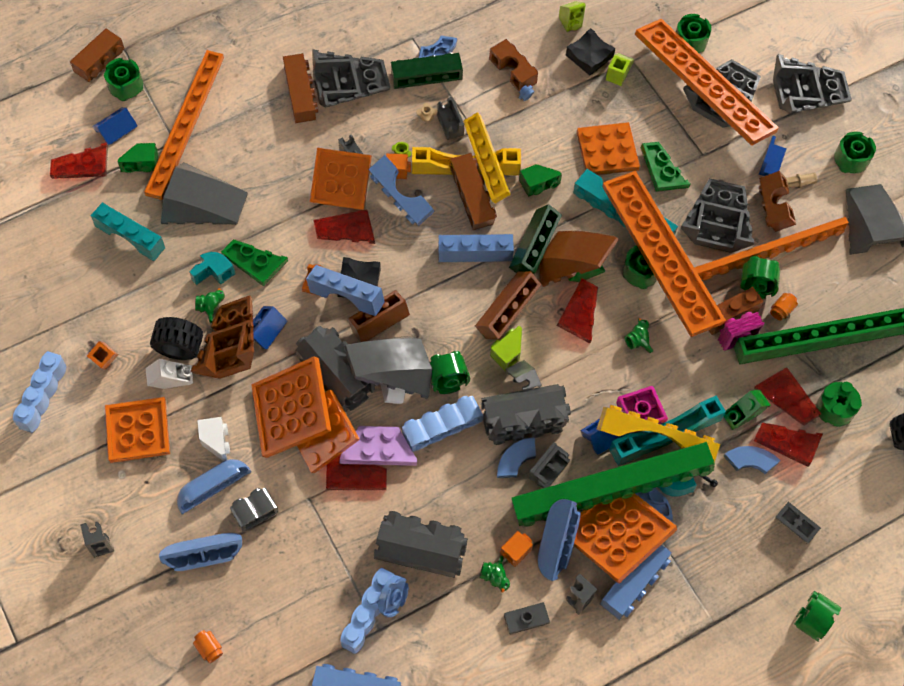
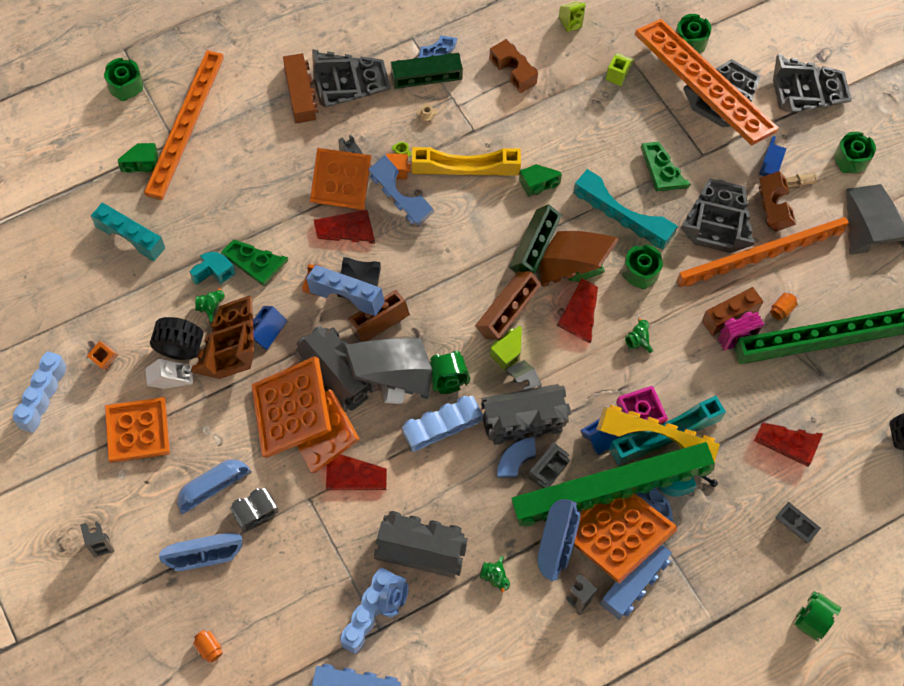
(84, 164): clear red wing -> none
(97, 55): dark orange brick -> none
(115, 125): blue panel -> none
(201, 198): dark grey wedge -> none
(212, 436): white slope -> none
(379, 447): lavender wing -> none
(450, 119): dark grey hinge -> none
(472, 191): dark orange brick -> none
(475, 248): medium blue brick -> none
(486, 158): yellow plate -> none
(516, 548): orange brick -> none
(526, 92): medium blue plate -> none
(526, 618): dark grey plate -> none
(590, 52): black brick -> none
(608, 148): orange plate -> none
(663, 254): orange plate -> none
(746, 408): green slope -> none
(751, 457): medium blue tile -> none
(761, 275): green brick -> none
(789, 396): clear red wing -> none
(839, 403): green brick -> none

